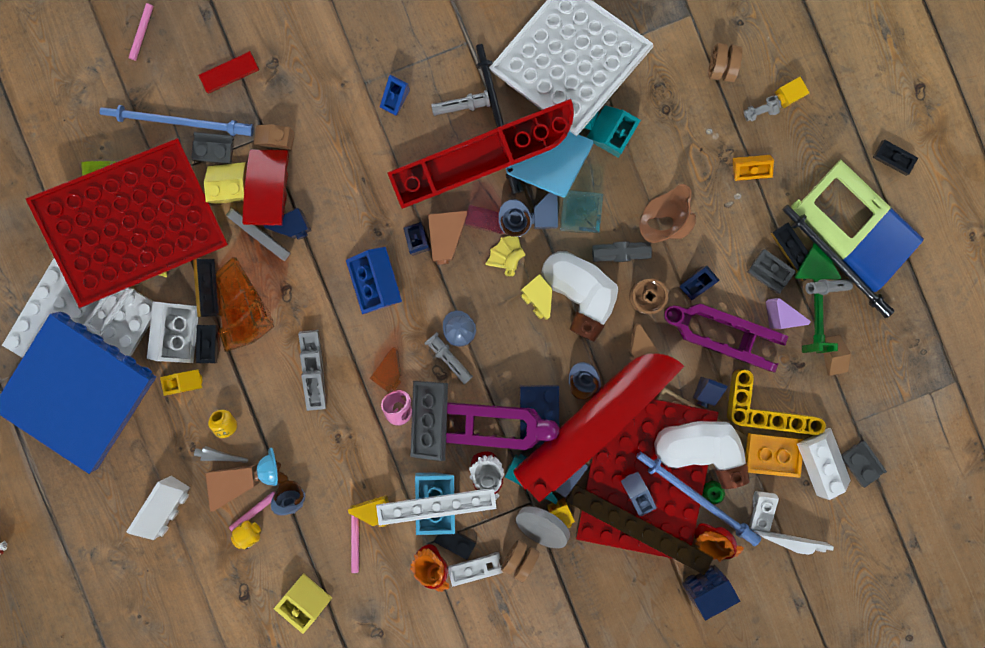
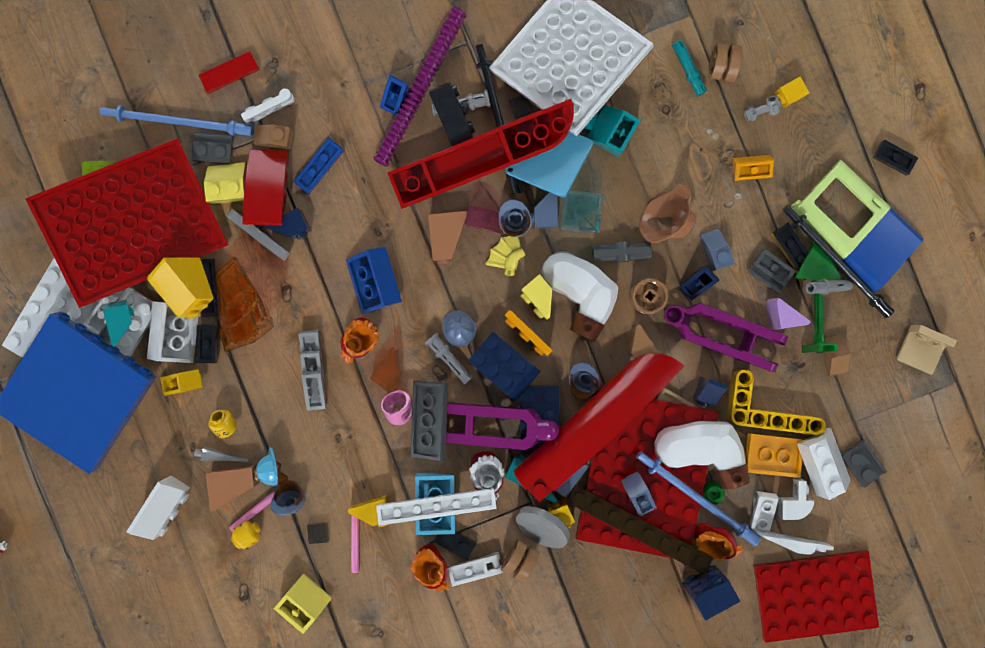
(118, 319): none -> teal slope
(141, 32): bright pink piece -> none
(182, 285): none -> yellow slope
(268, 106): none -> white plate
(318, 533): none -> clear smoke tile
(319, 166): none -> blue tile
(358, 339): none -> orange hair
(416, 239): dark blue slope -> none
(420, 86): none -> magenta piece
(452, 113): none -> black brick
(504, 366): none -> dark blue brick
(520, 106): none -> clear smoke tile
(527, 334): none -> light orange plate
(687, 64): none -> teal pin
(716, 250): none -> sand blue slope
(797, 506): none -> white brick
(816, 596): none -> red plate
(923, 348): none -> tan bracket

